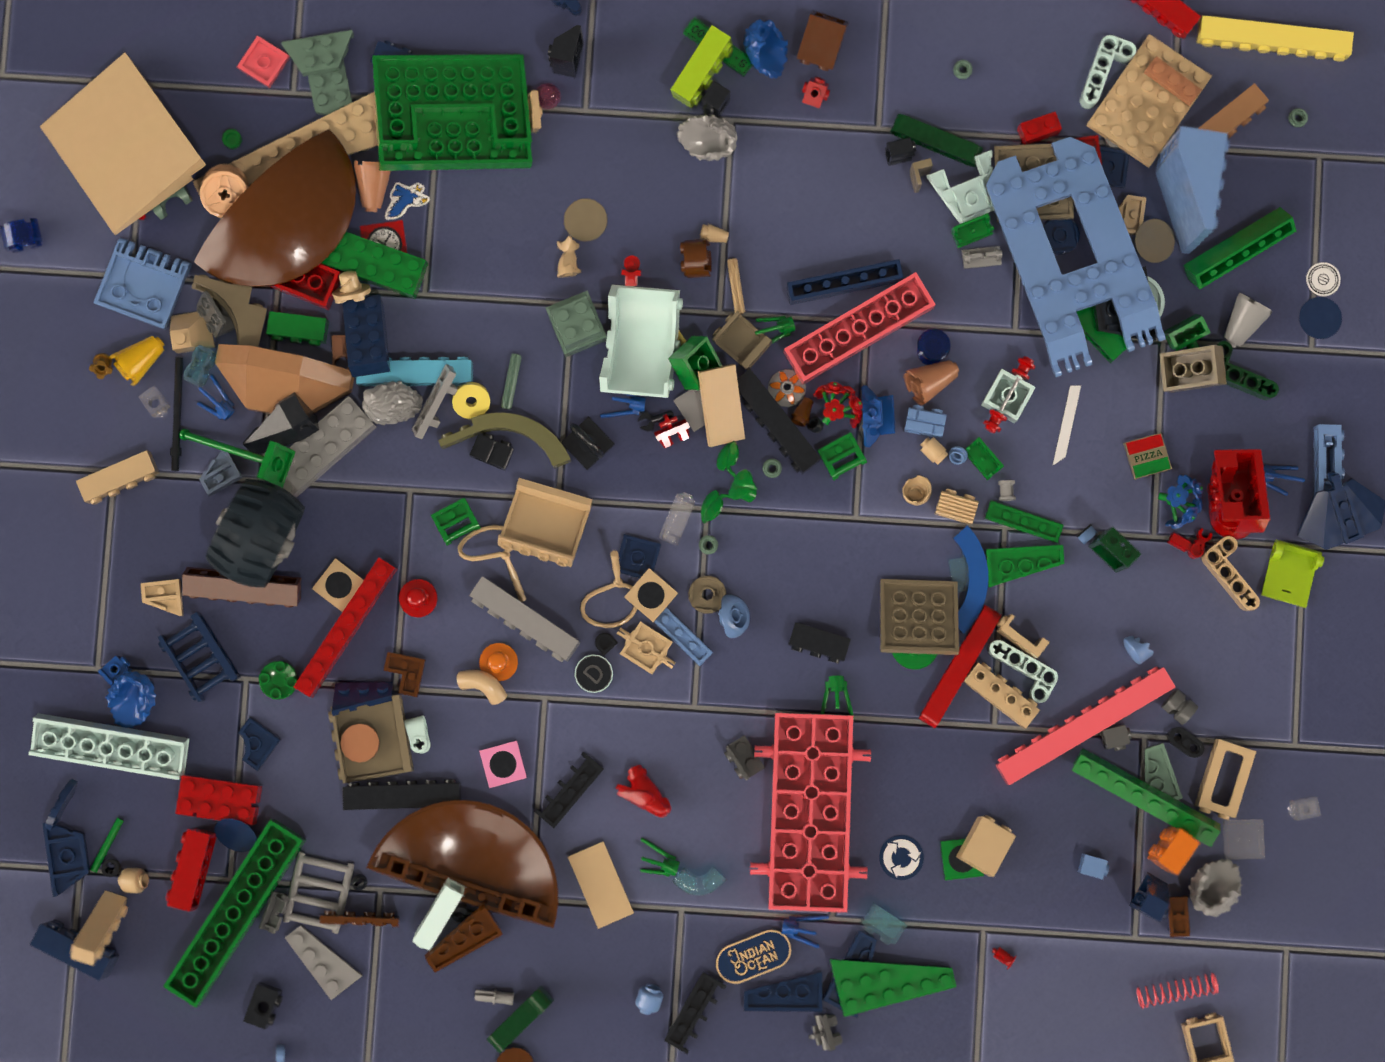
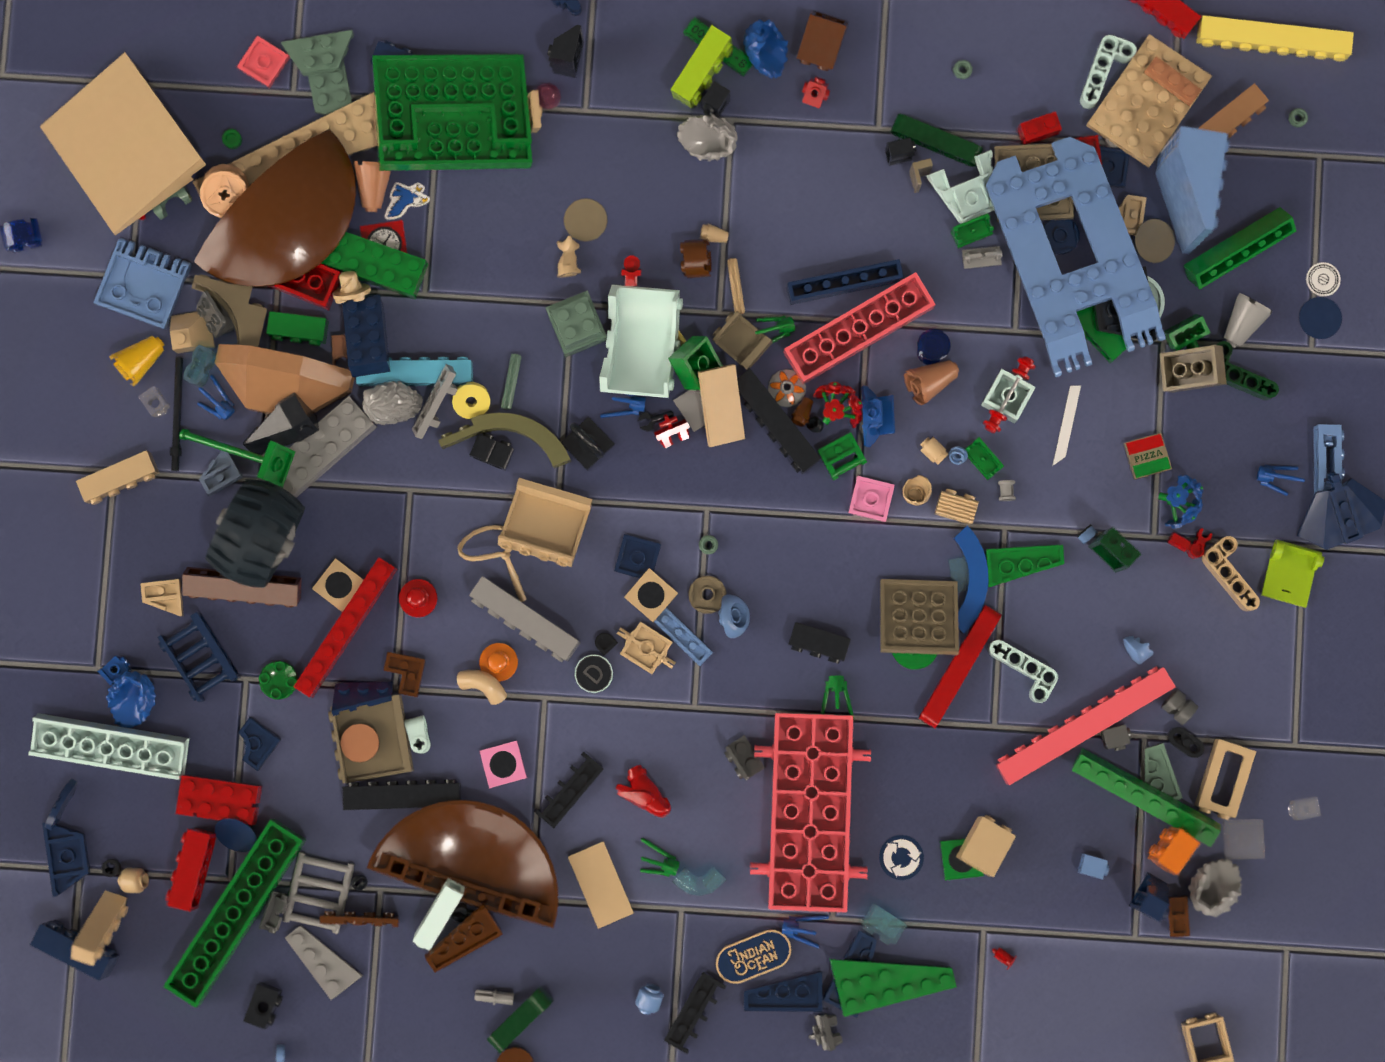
(101, 365): pearl gold brick -> none
(106, 845): green bar -> none
(453, 515): green plate -> none
(616, 583): tan piece -> none
(677, 518): clear window -> none
(741, 488): green plant -> none
(776, 463): sand green plate -> none
(871, 499): none -> bright pink tile
(925, 422): medium blue brick -> none
(1000, 695): tan brick -> none
(1019, 641): tan panel -> none
(1024, 521): green tile -> none
(1214, 983): coral piece -> none
(1238, 493): red brick -> none

